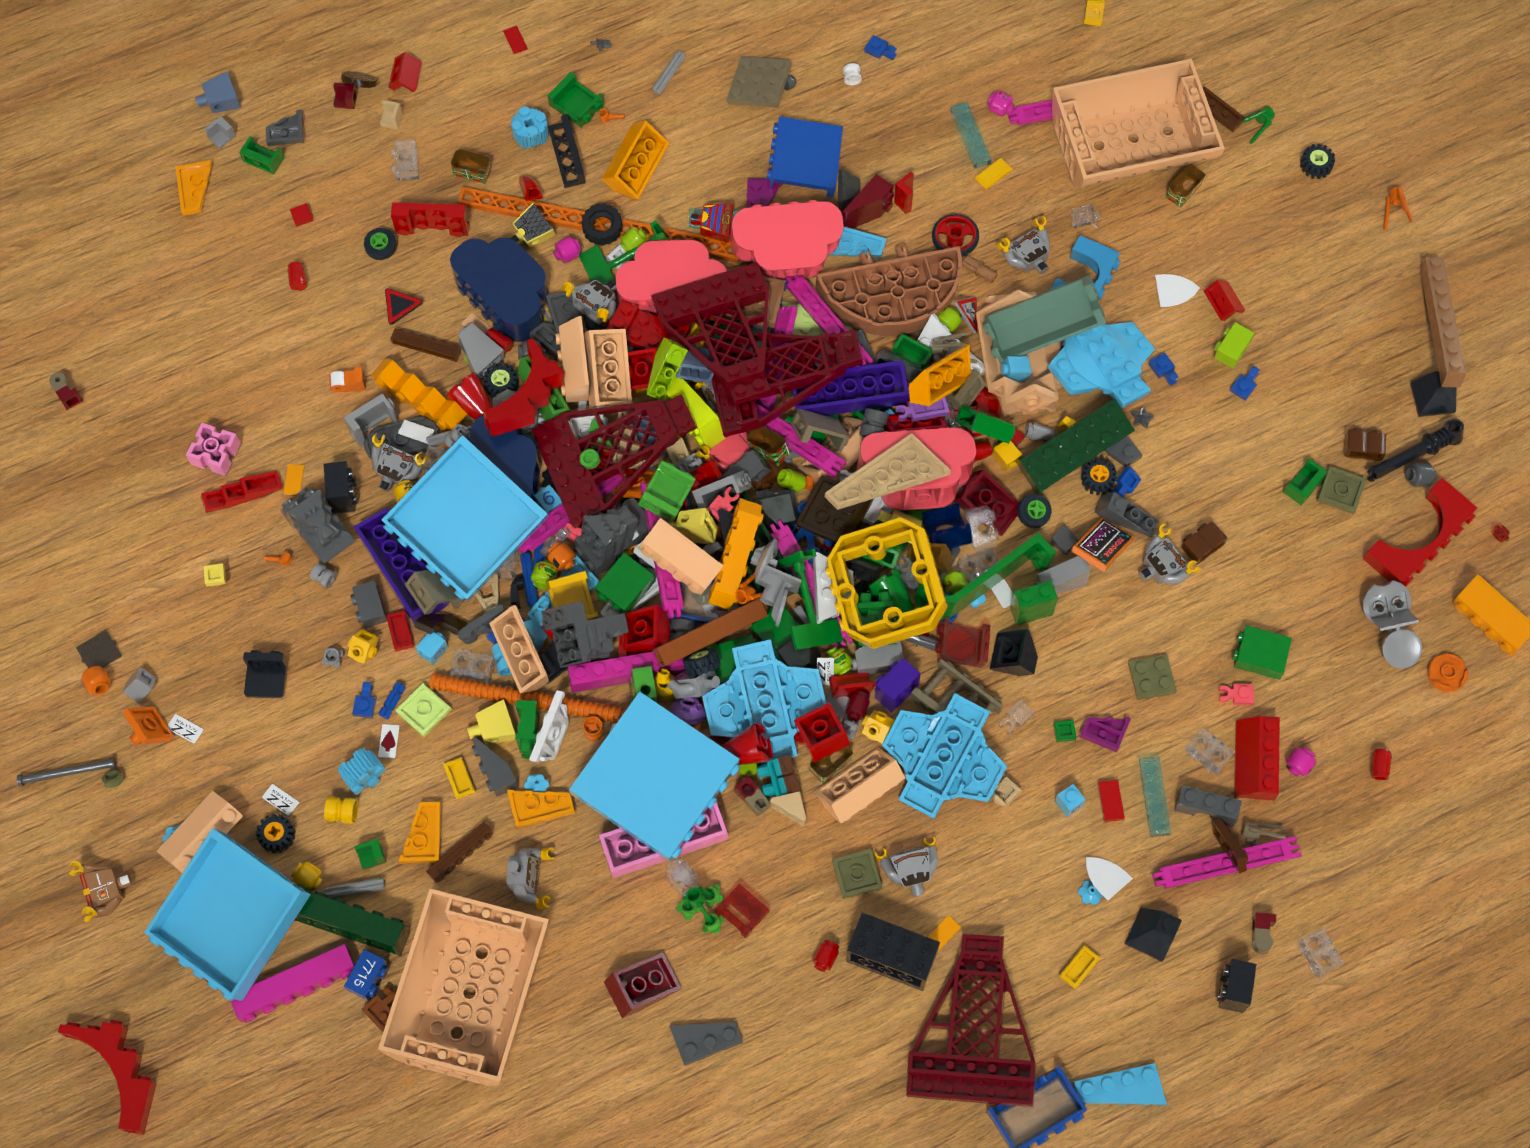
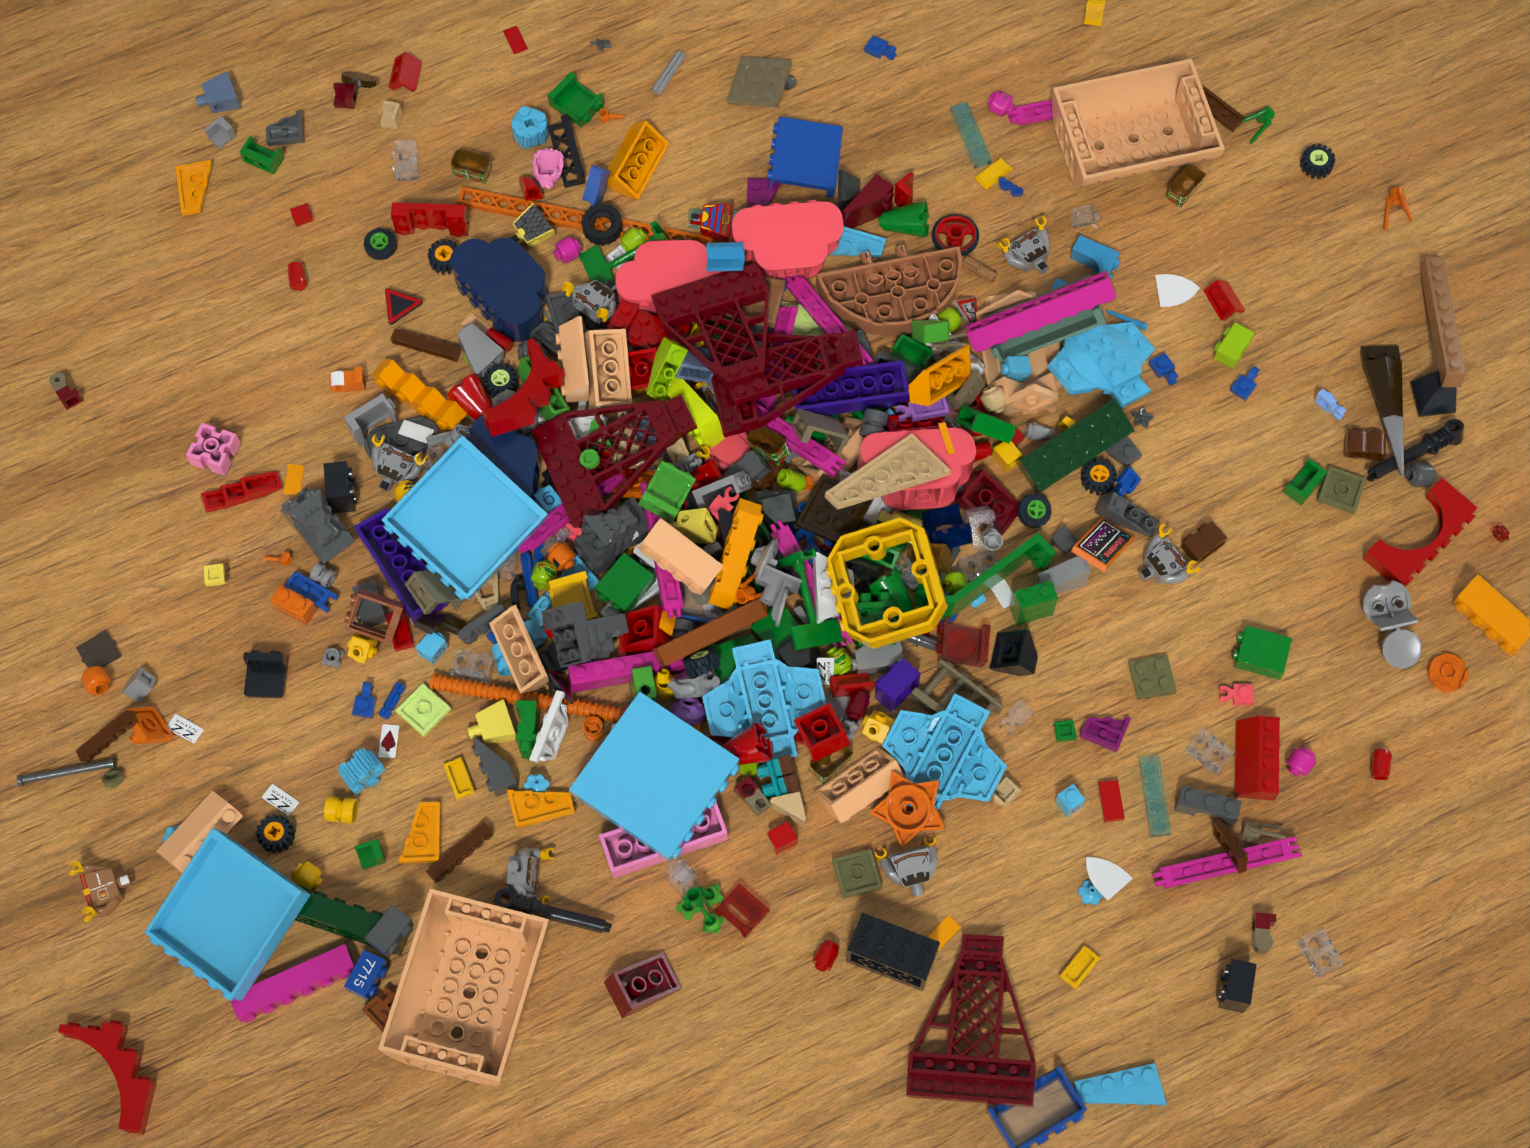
(106, 736): none -> reddish brown piece
(293, 604): none -> orange brick
(310, 590): none -> blue hinge
(354, 888): light grey axle -> none
(368, 631): none -> dark orange window
(390, 931): none -> dark grey brick
(436, 257): none -> black wheel
(535, 907): none -> black piece
(547, 167): none -> bright pink hair
(559, 682): none -> black piece
(596, 185): none -> blue panel
(667, 624): none -> light orange sticker
(704, 1040): dark grey wing -> none
(725, 256): none -> dark azure panel
(782, 837): none -> red panel
(852, 74): white wheel -> none
(895, 807): none -> orange plate
(907, 219): none -> green cone
(930, 330): none -> bright green slope
(946, 437): none -> light orange piece
(991, 542): none -> light grey wheel
(993, 399): none -> tan head
(1007, 185): none -> blue piece
(1041, 311): none -> dark pink brick
(1143, 325): none -> dark azure piece
(1153, 933): black slope -> none
(1328, 403): none -> light blue plate
(1384, 374): none -> dark brown plate

